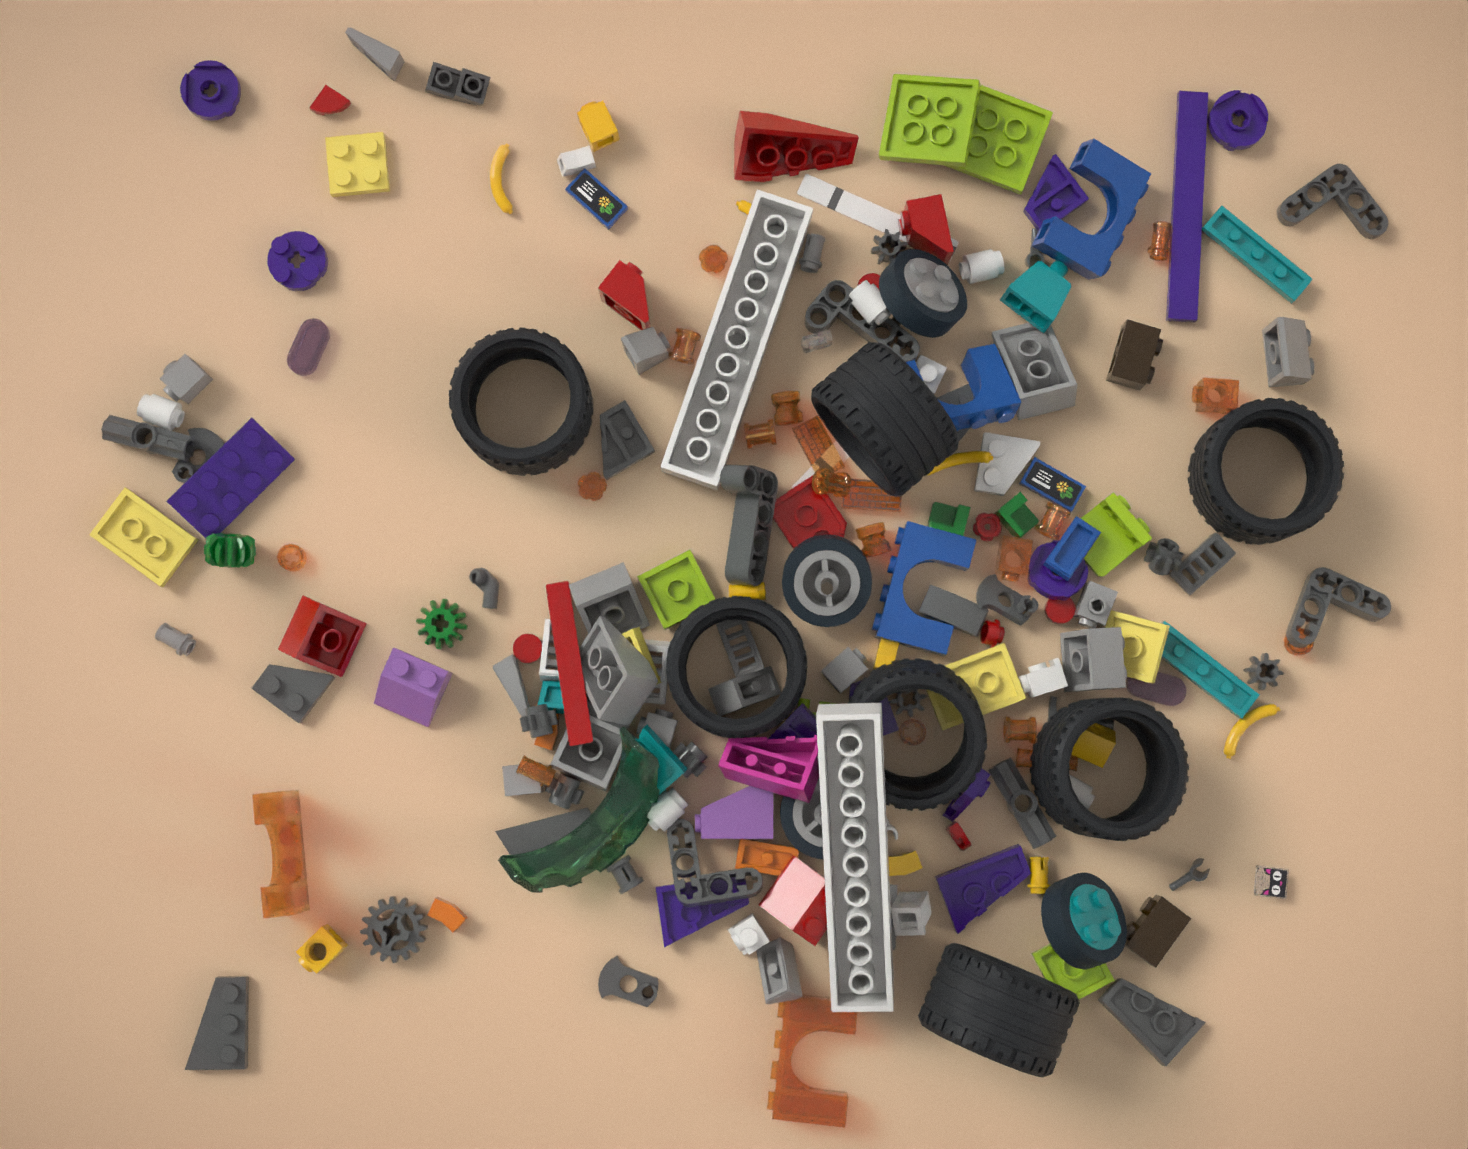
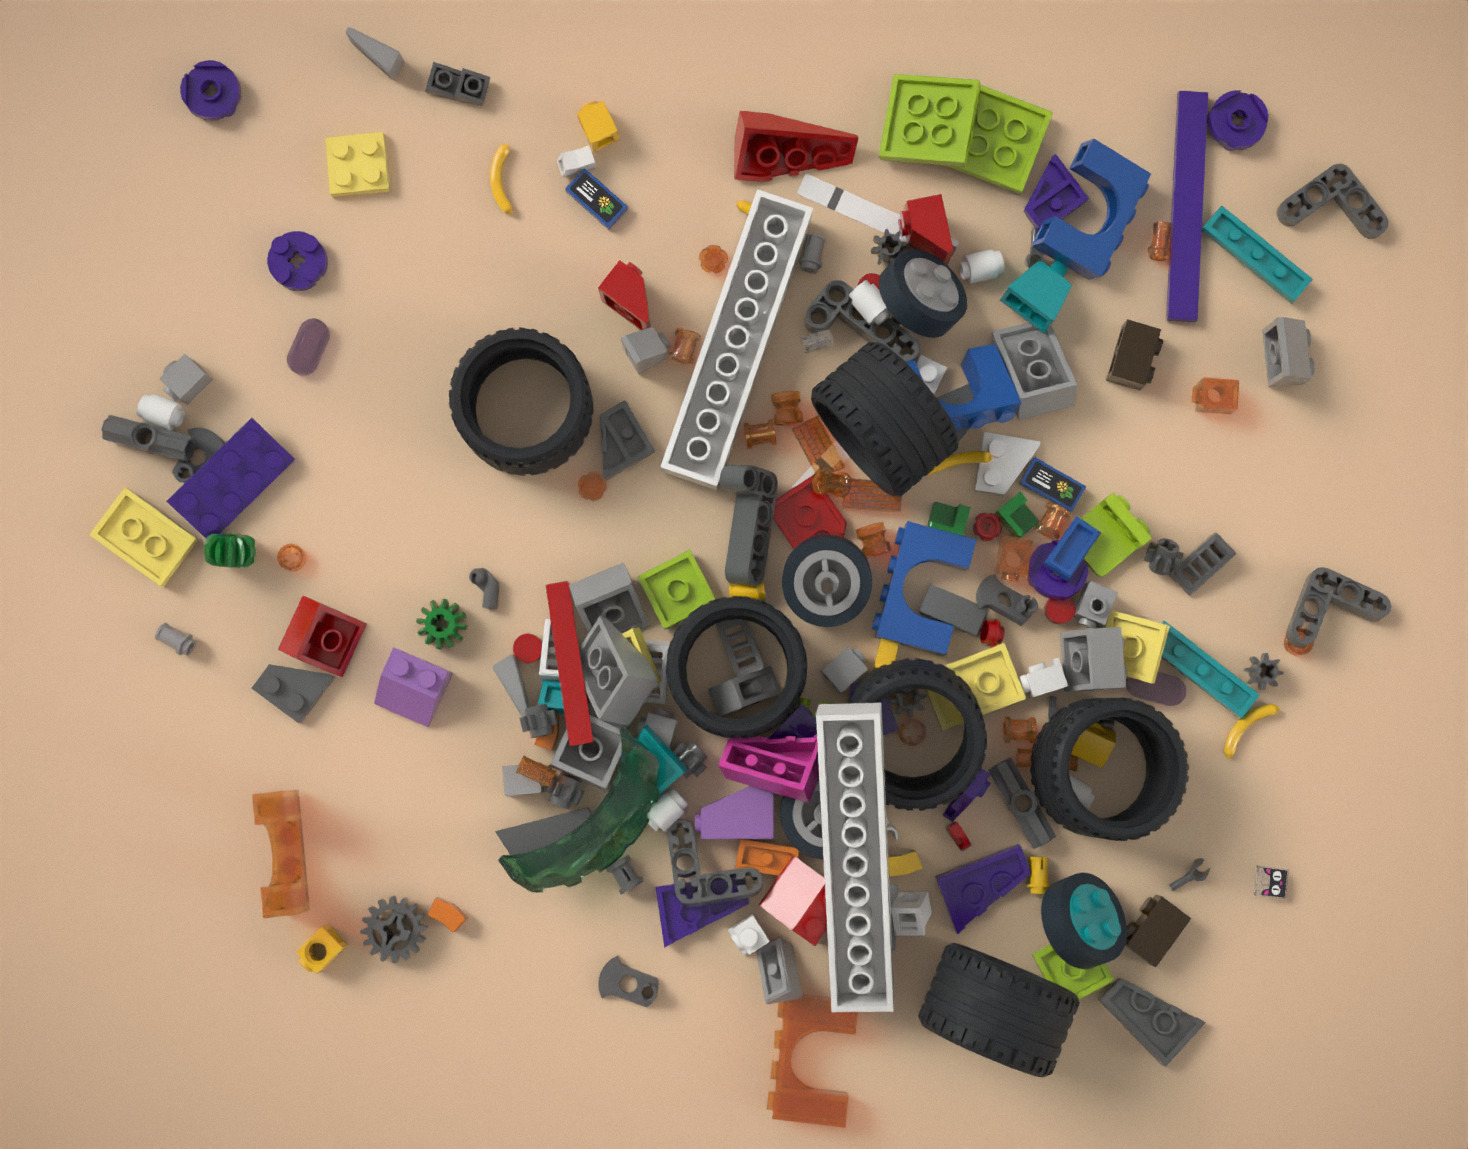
(223, 1028): dark grey wing -> none
(329, 102): red tile -> none
(1309, 436): black tyre -> none

